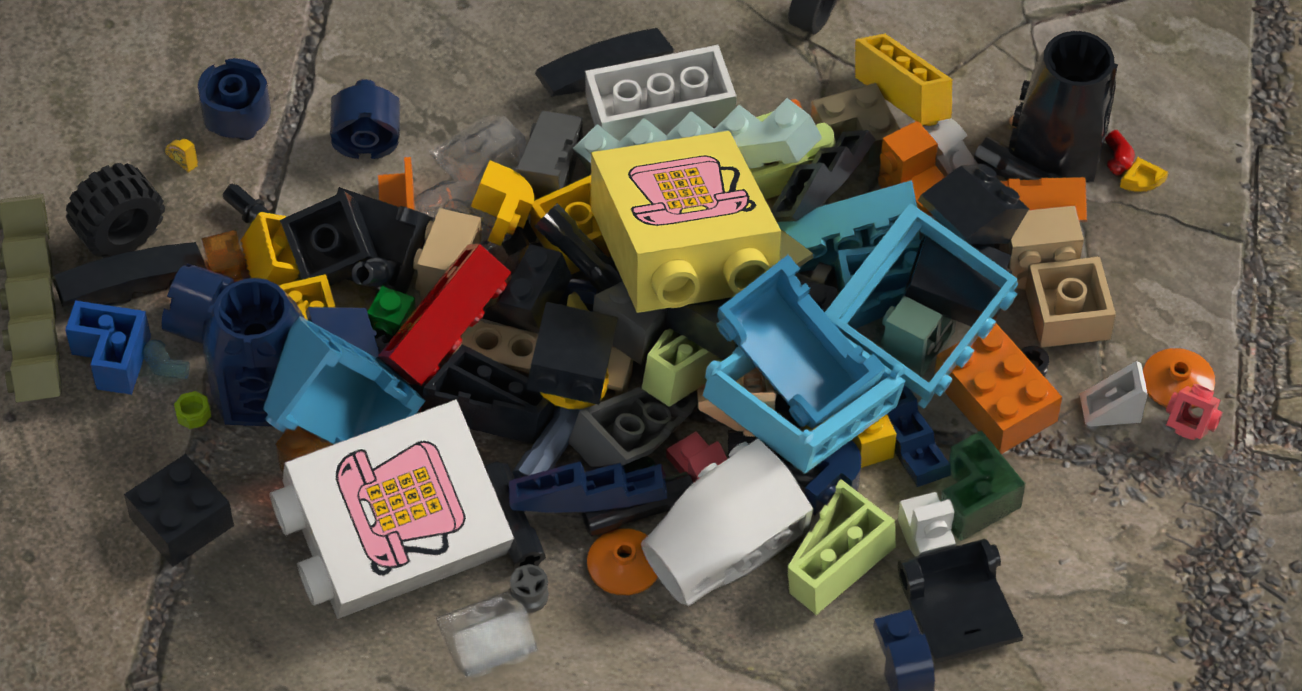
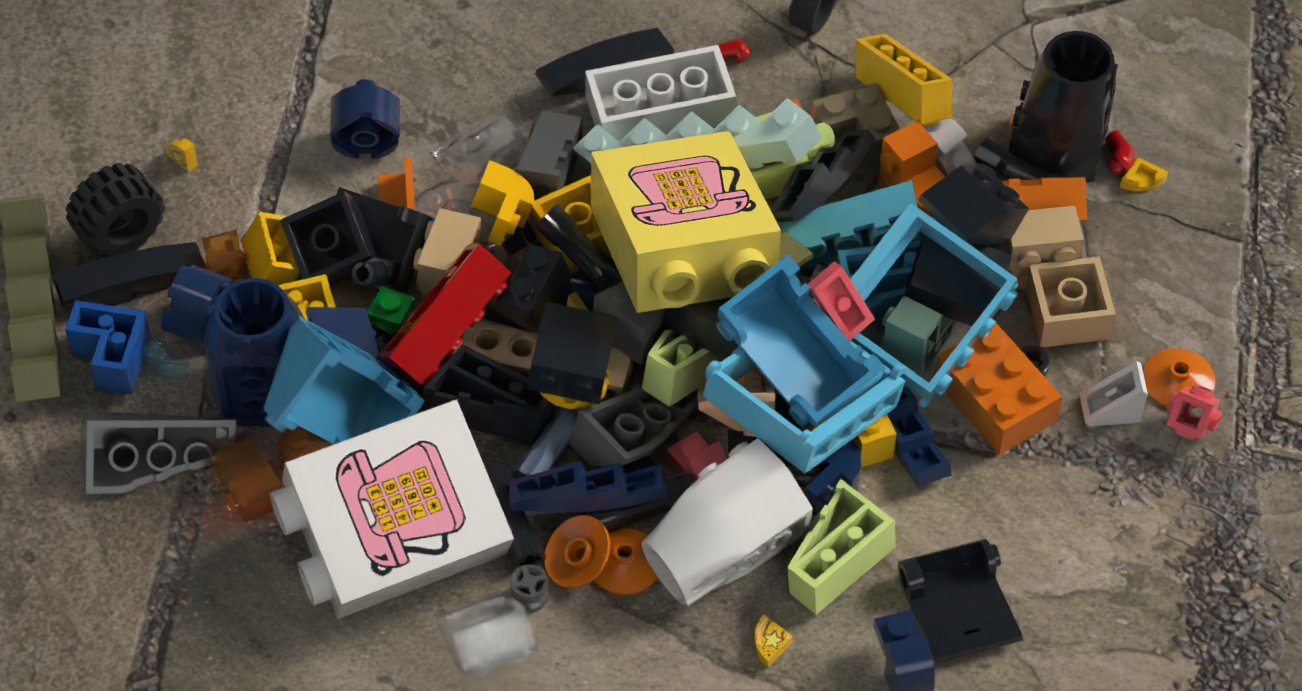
(139, 448): none -> dark grey wedge
(179, 510): black brick -> none
(192, 410): lime tile -> none
(234, 99): dark blue brick -> none
(244, 203): black axle -> none
(245, 479): none -> clear orange brick
(566, 548): none -> orange dish
(735, 48): none -> red arm
(770, 640): none -> yellow tile
(840, 300): none -> coral slope
(926, 523): white brick -> none
(984, 487): clear green brick -> none

